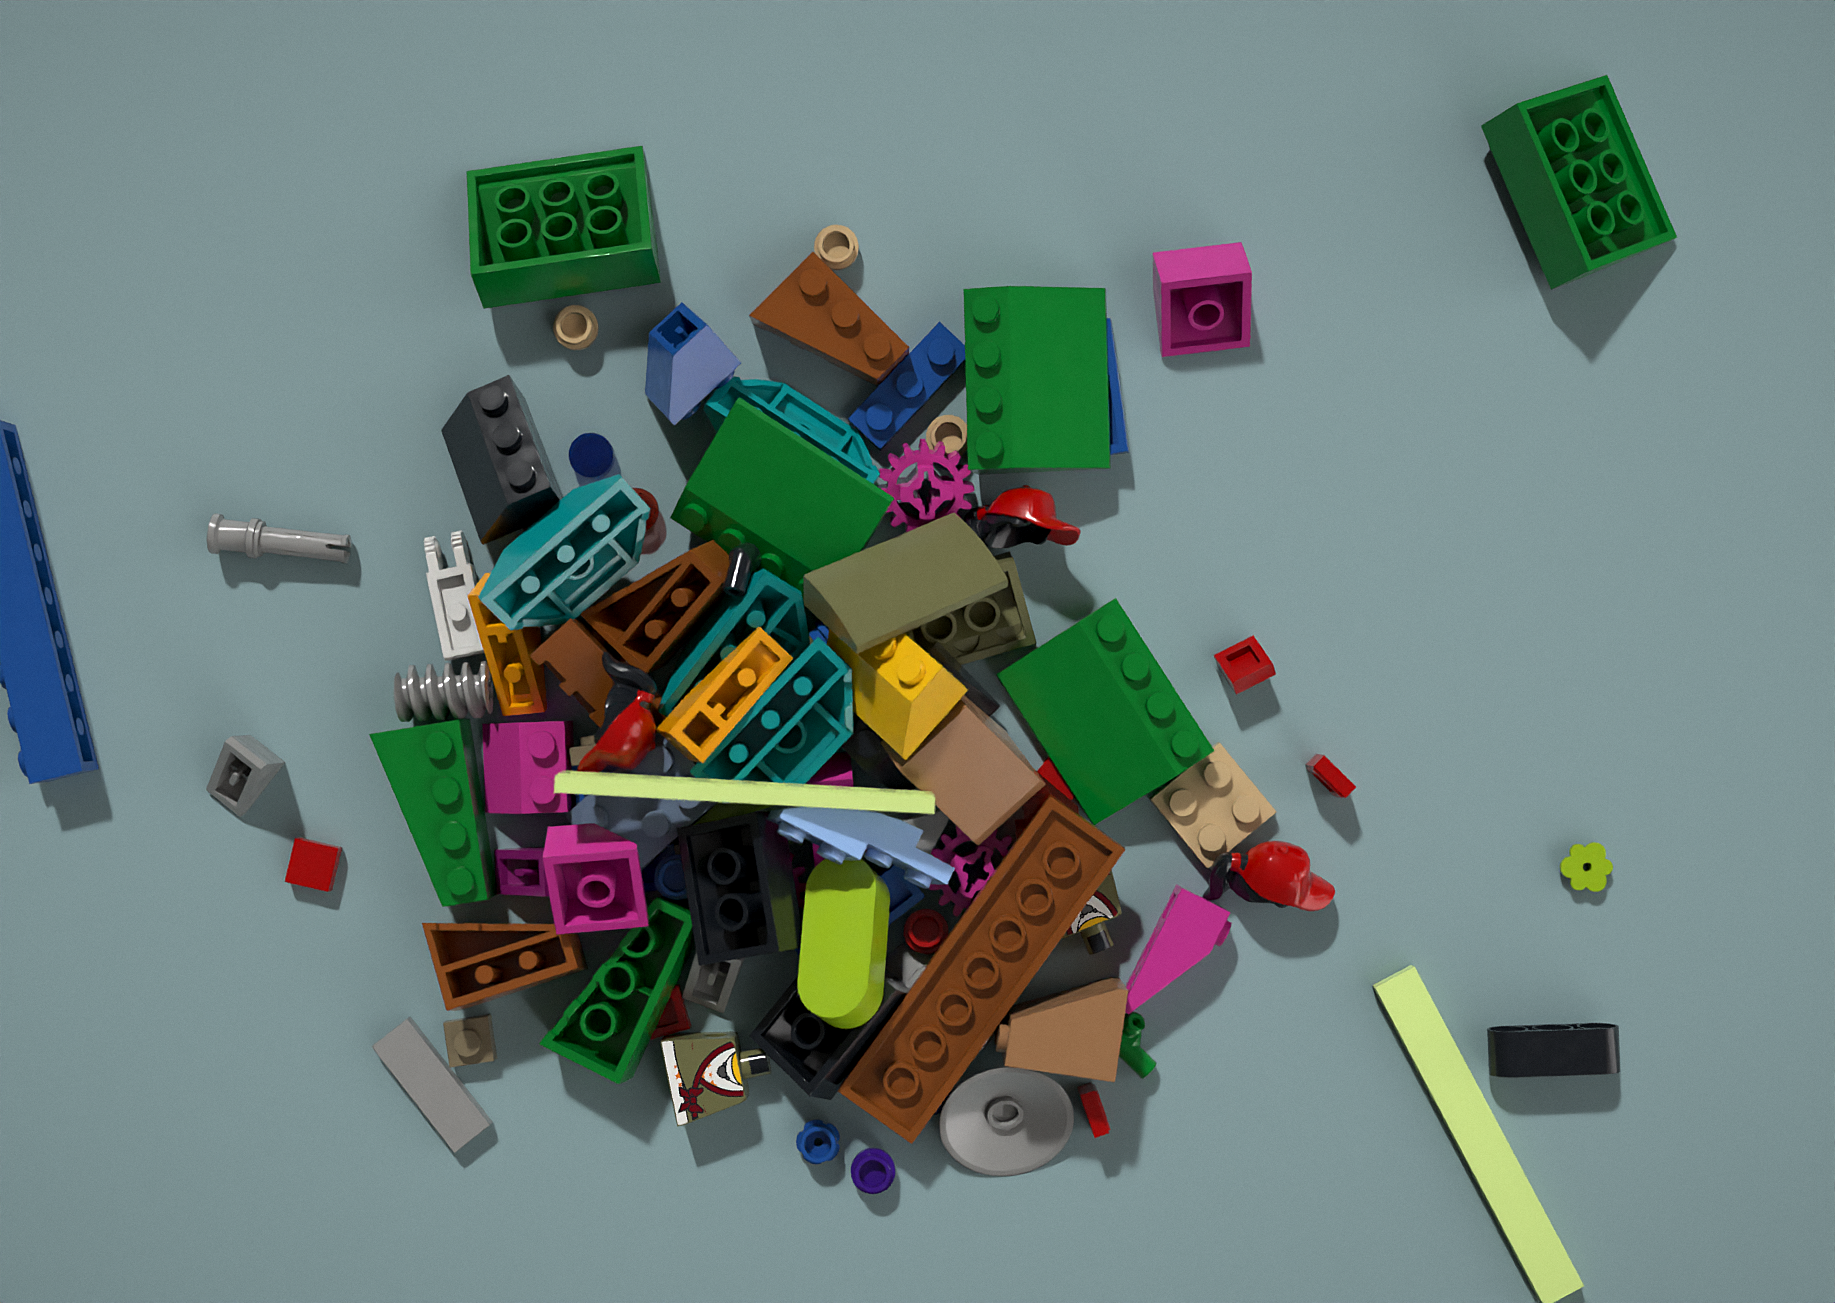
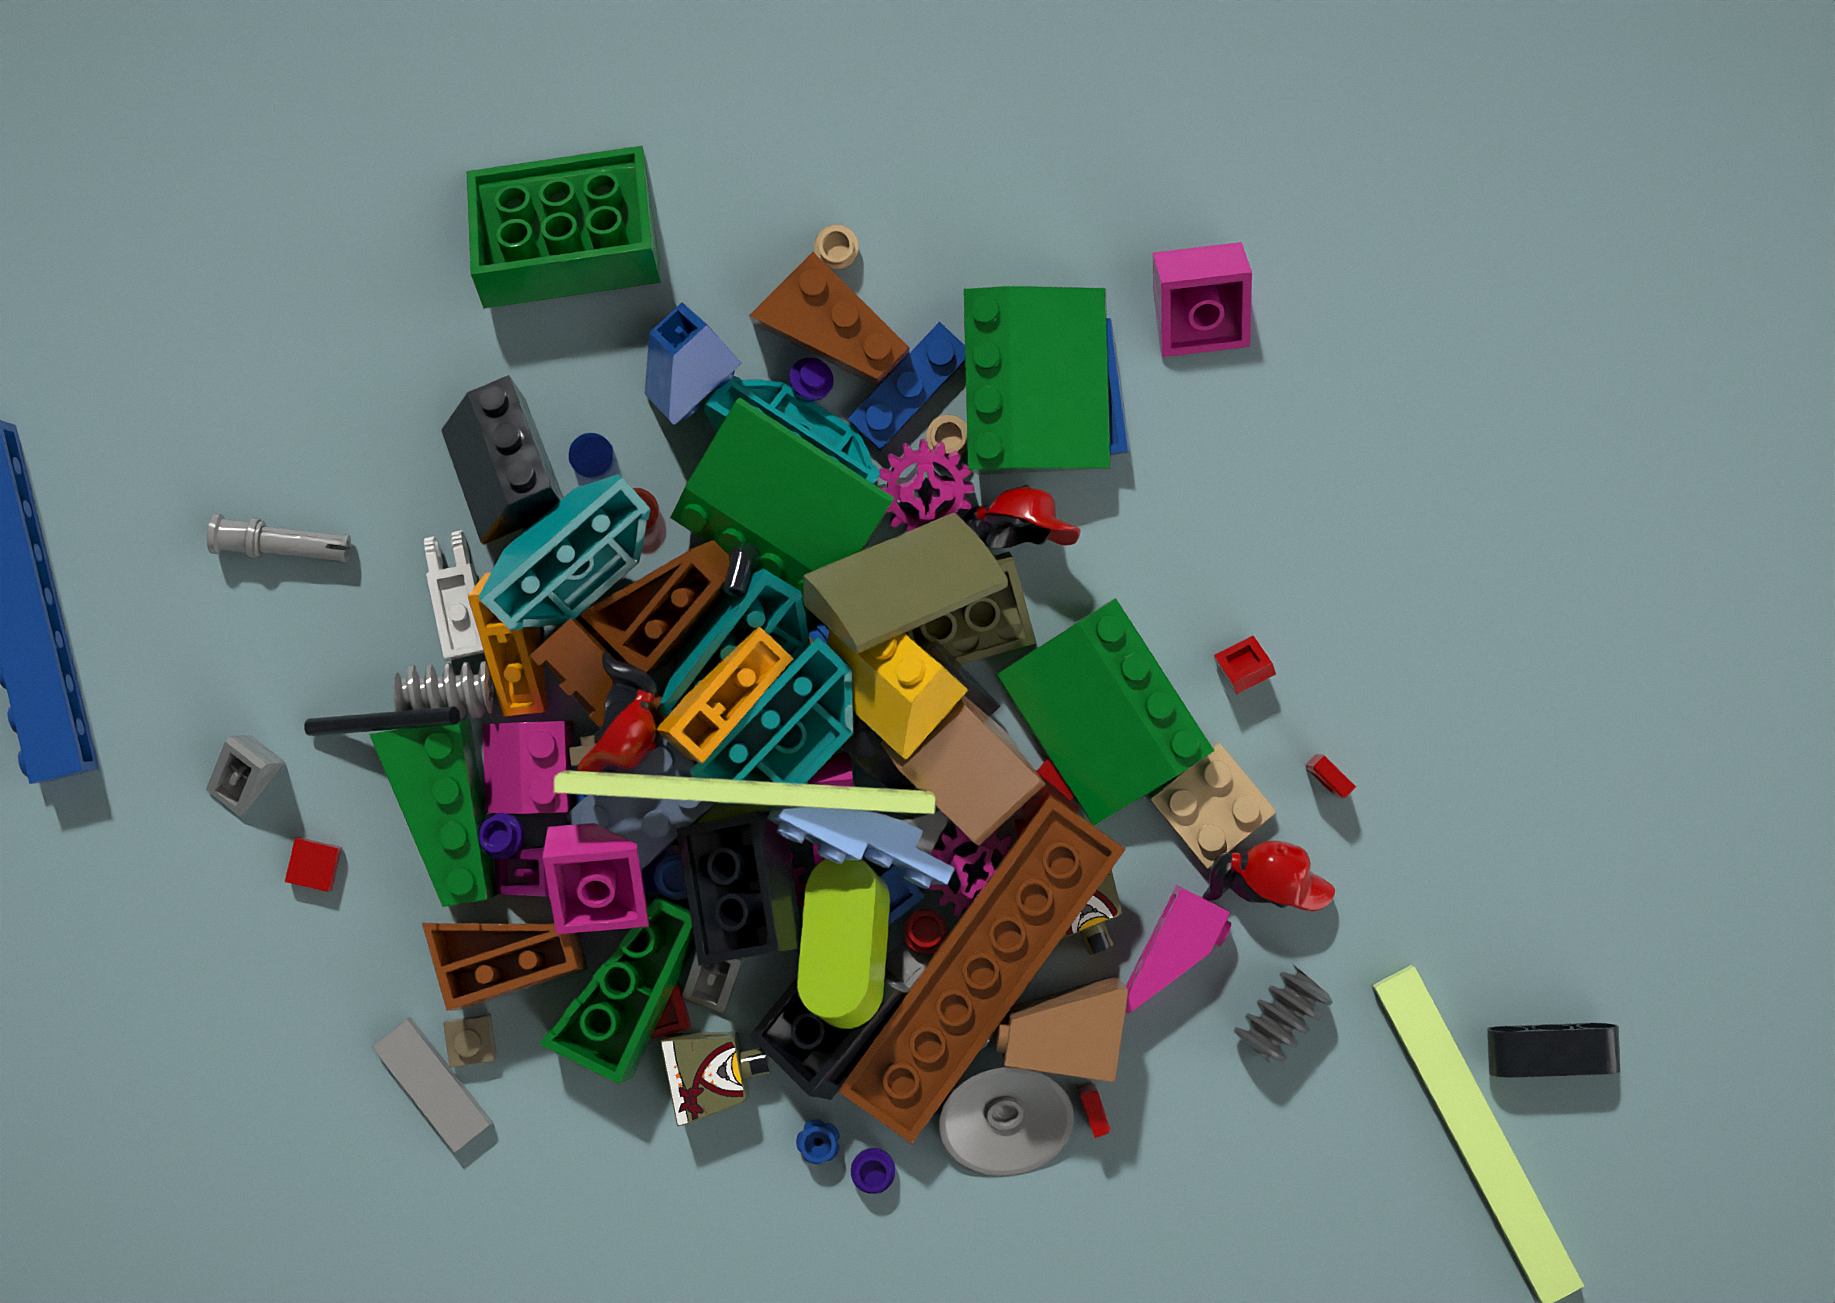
(382, 721): none -> black bar
(501, 836): none -> dark purple plate
(575, 327): tan plate -> none
(811, 379): none -> dark purple plate
(1130, 1047): green arm -> none
(1283, 1015): none -> dark grey piece
(1578, 180): green slope -> none
(1594, 876): lime plant -> none

